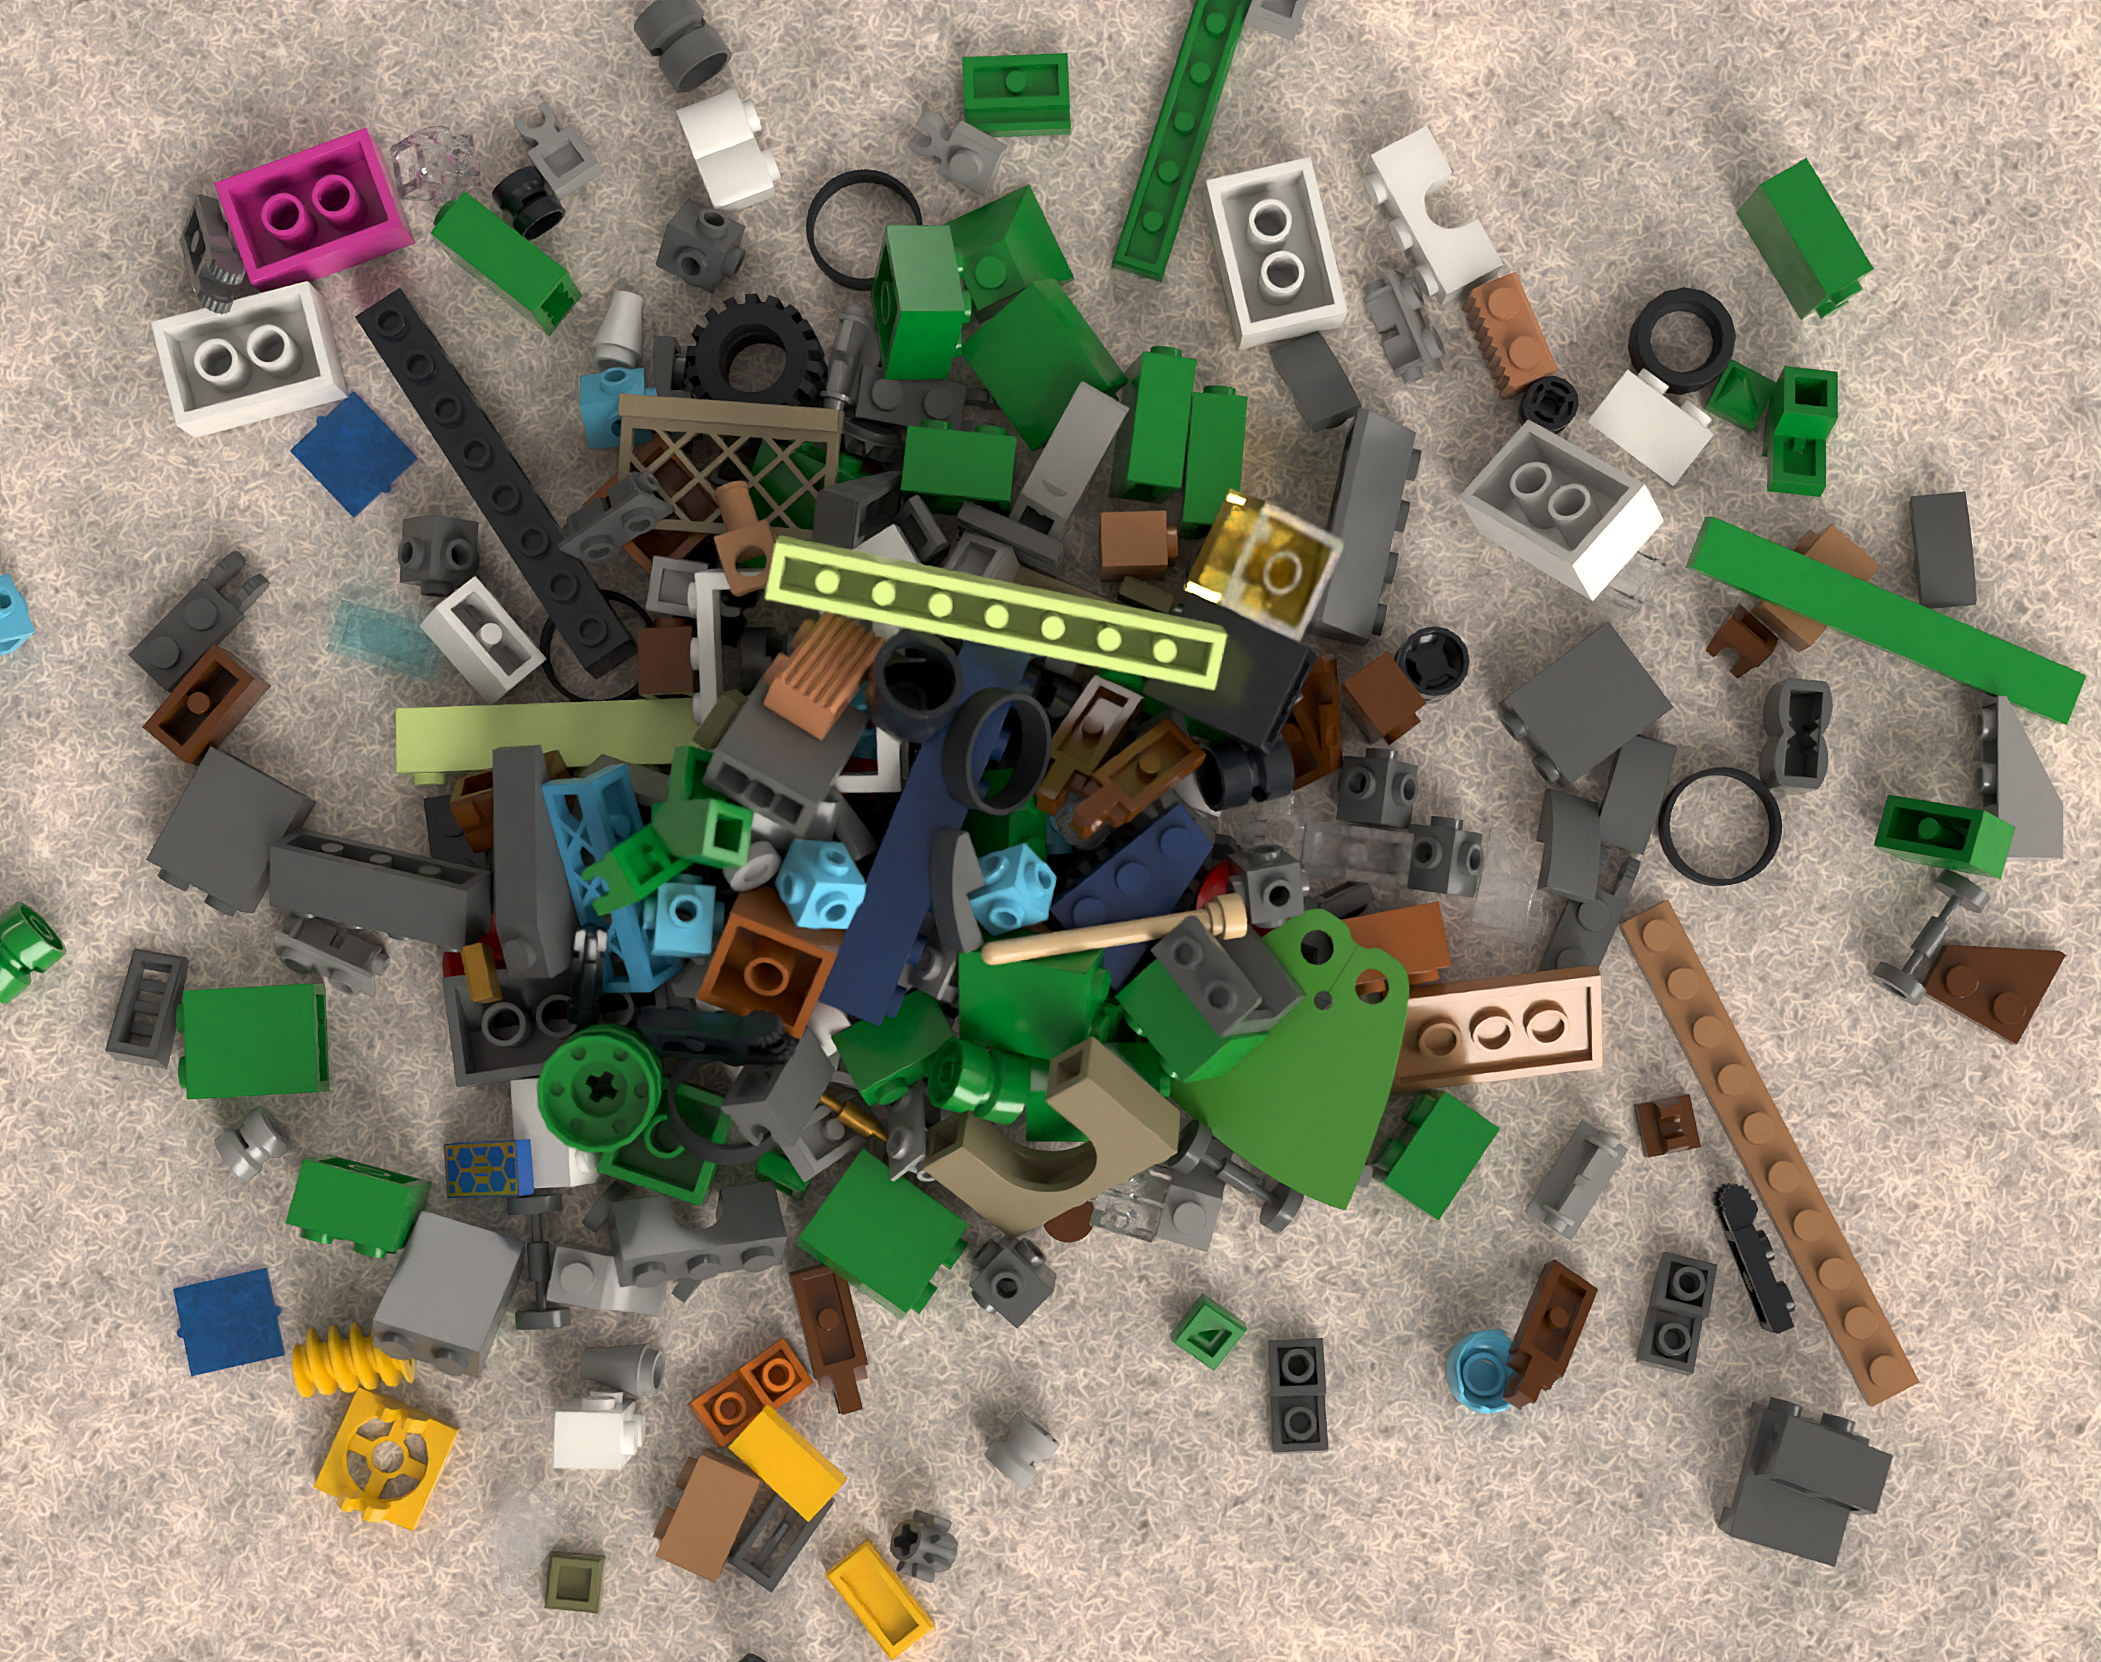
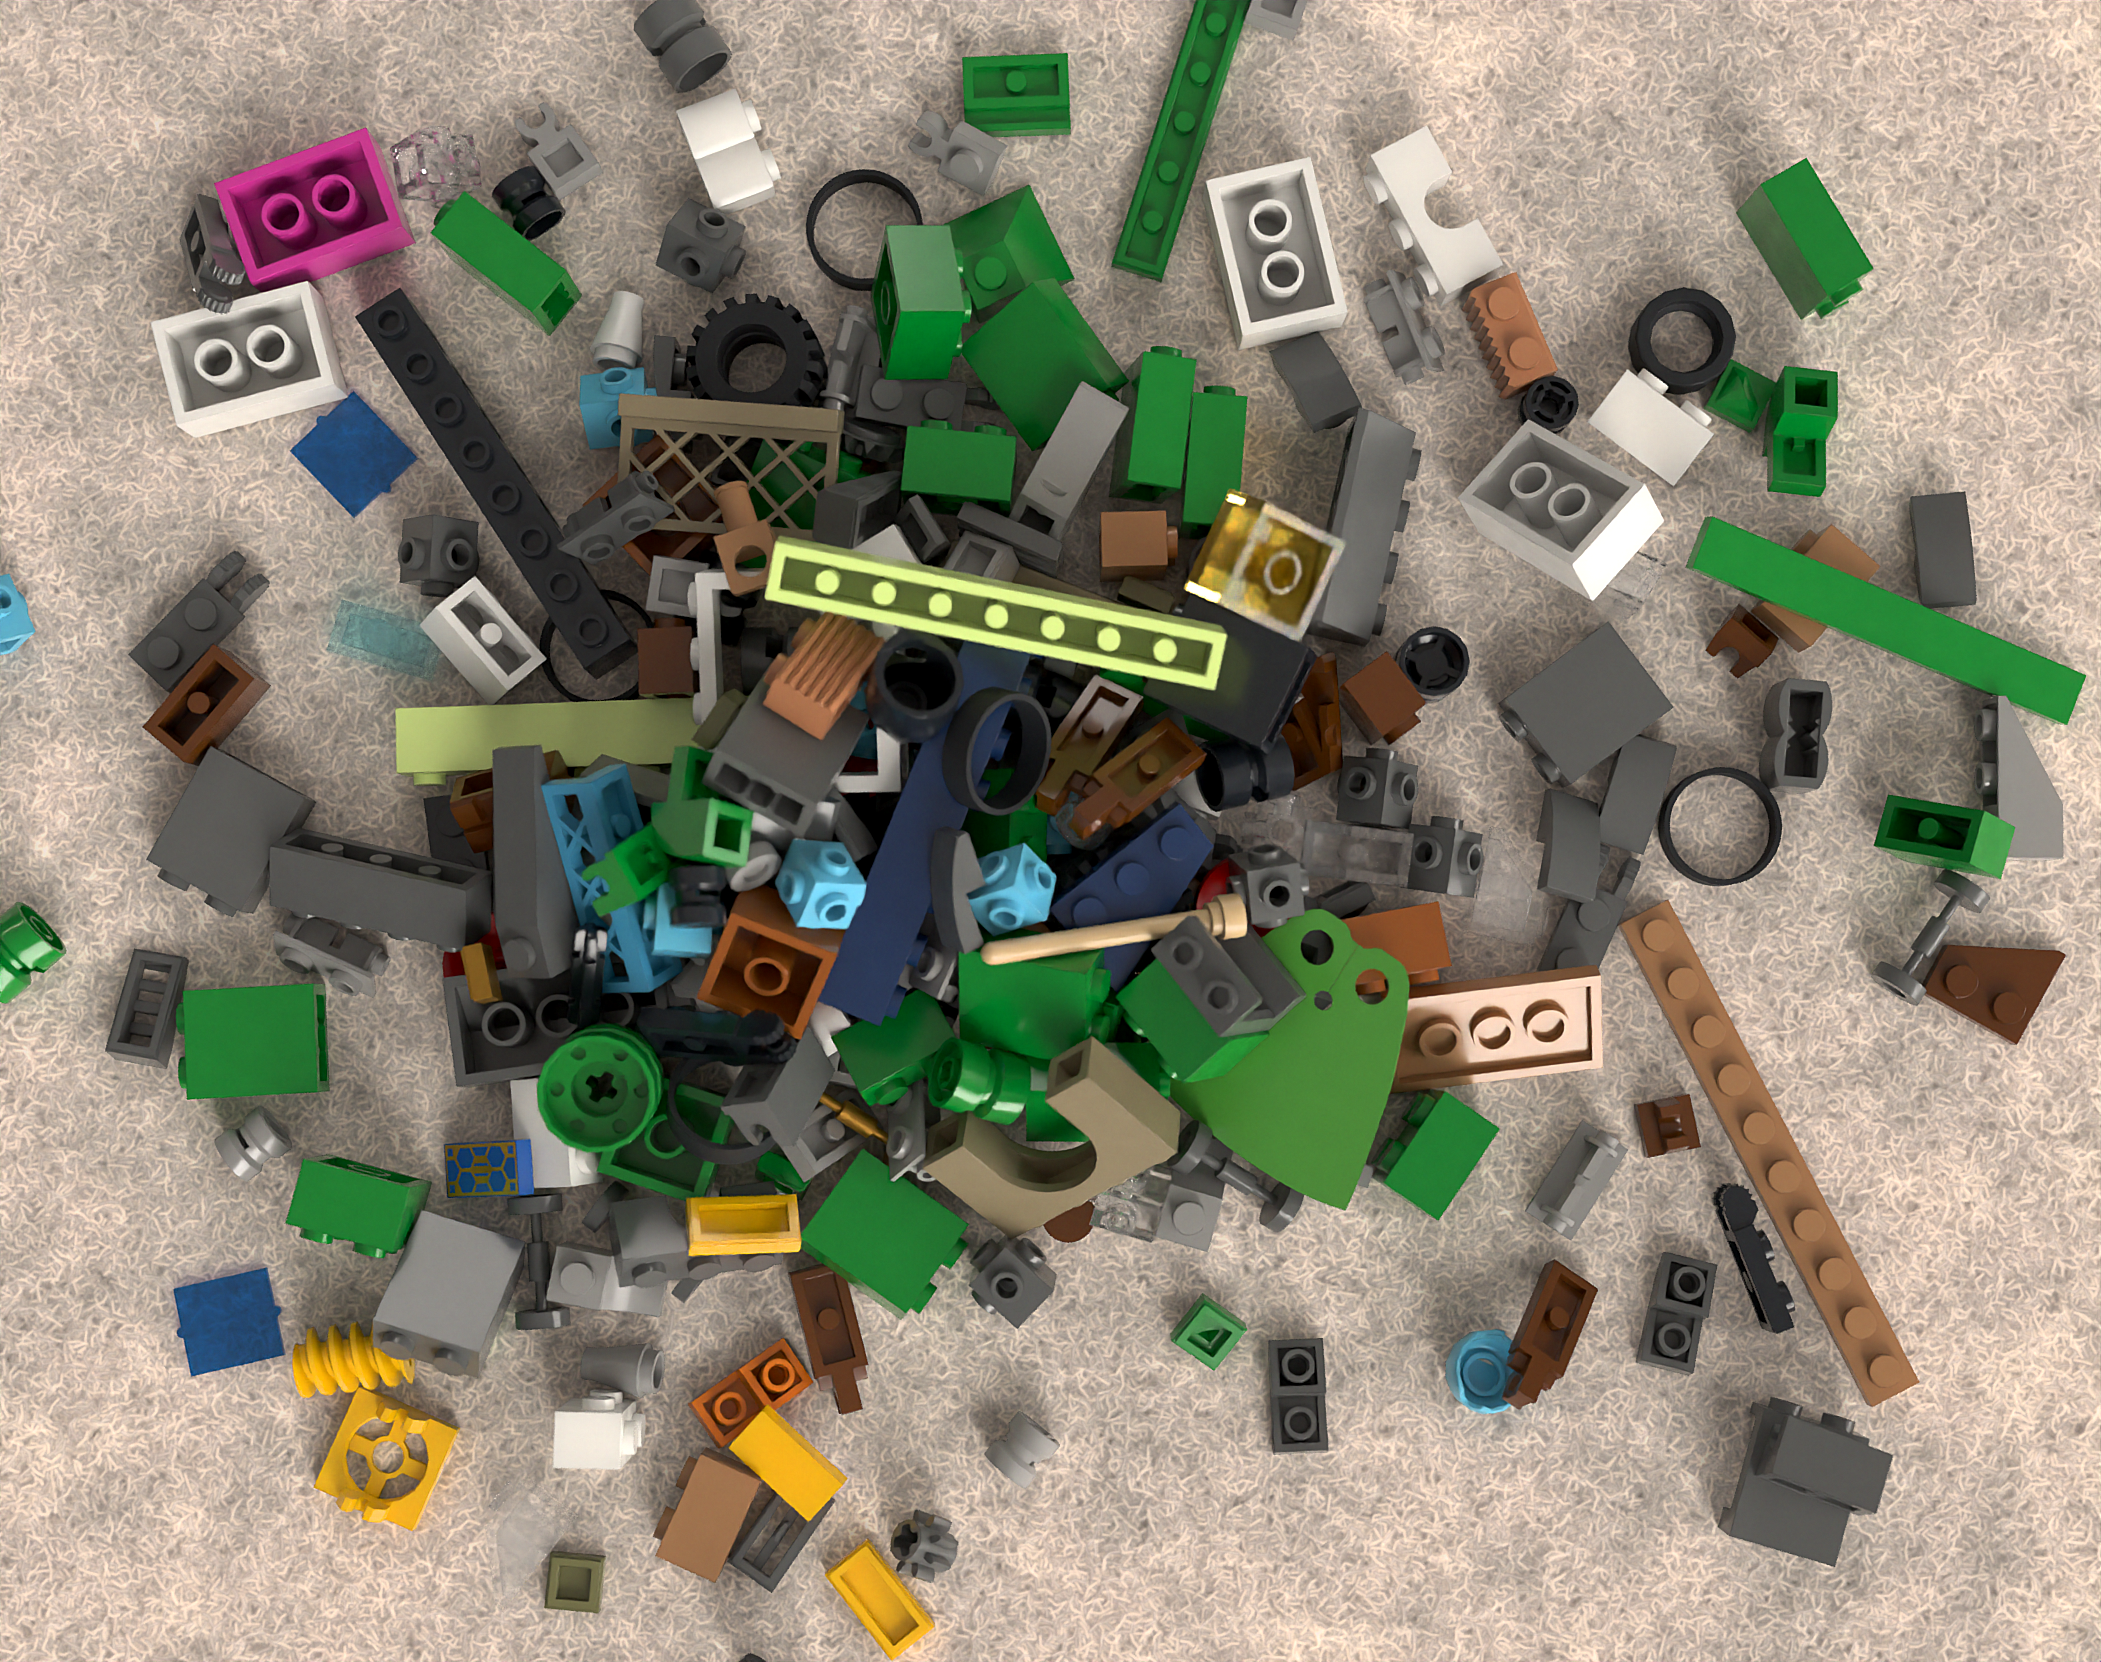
(695, 910): none -> black wheel
(742, 1224): none -> yellow tile

